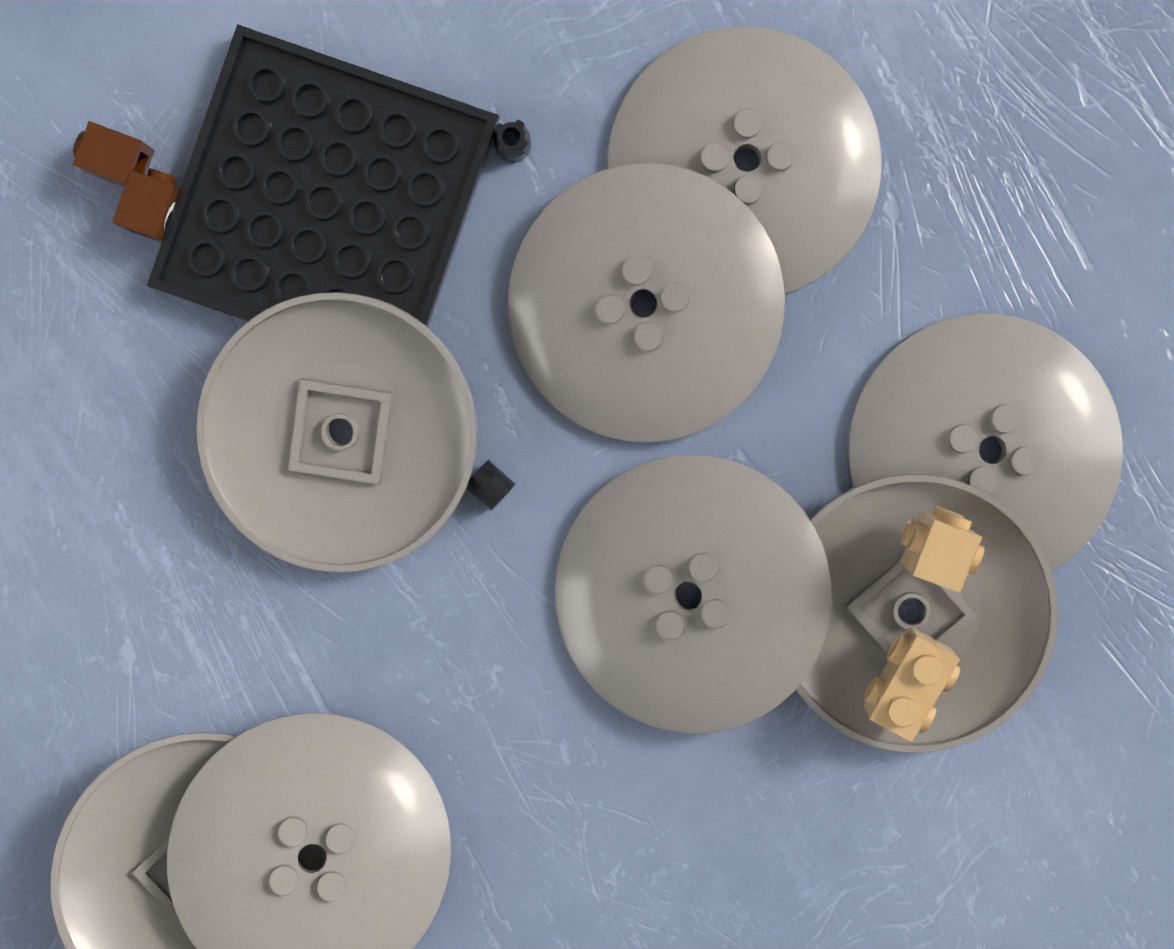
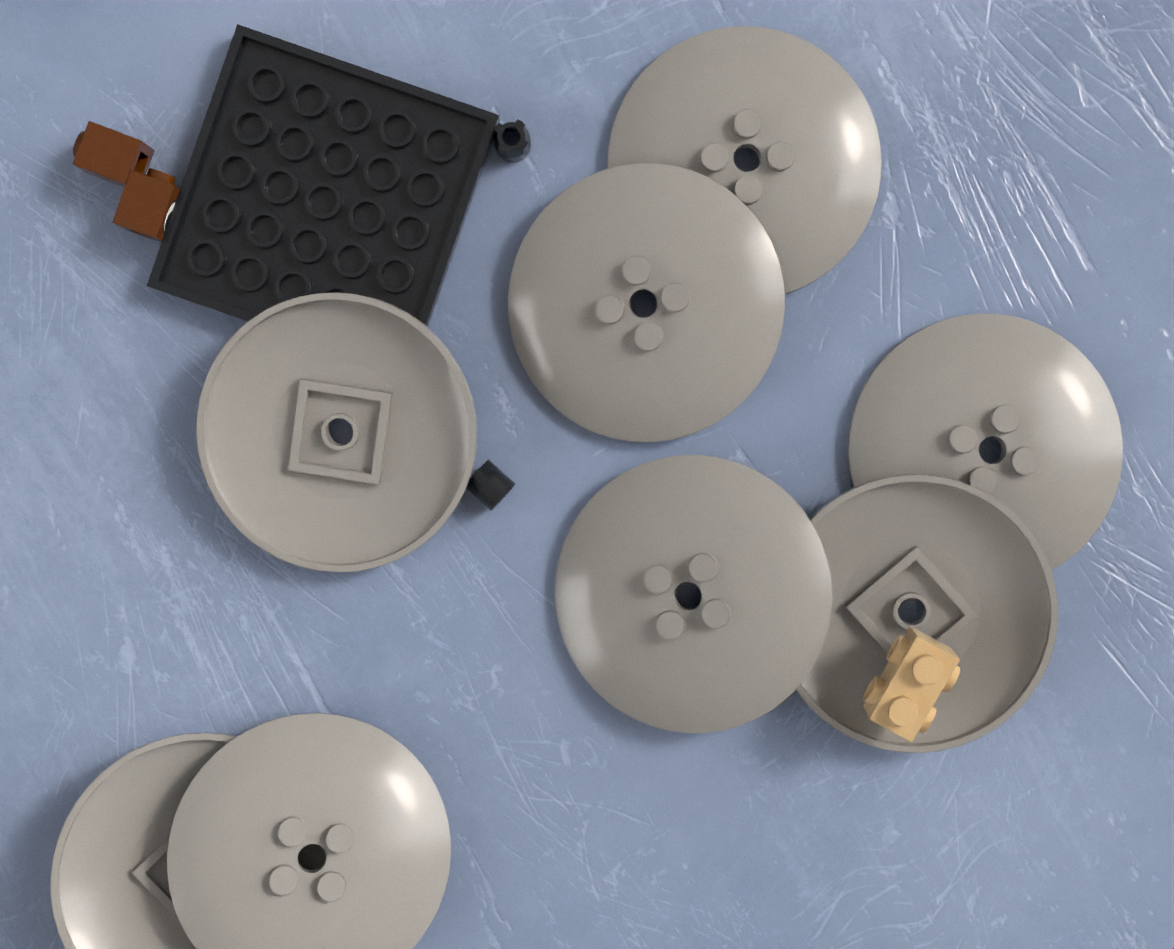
(941, 548): tan brick -> none

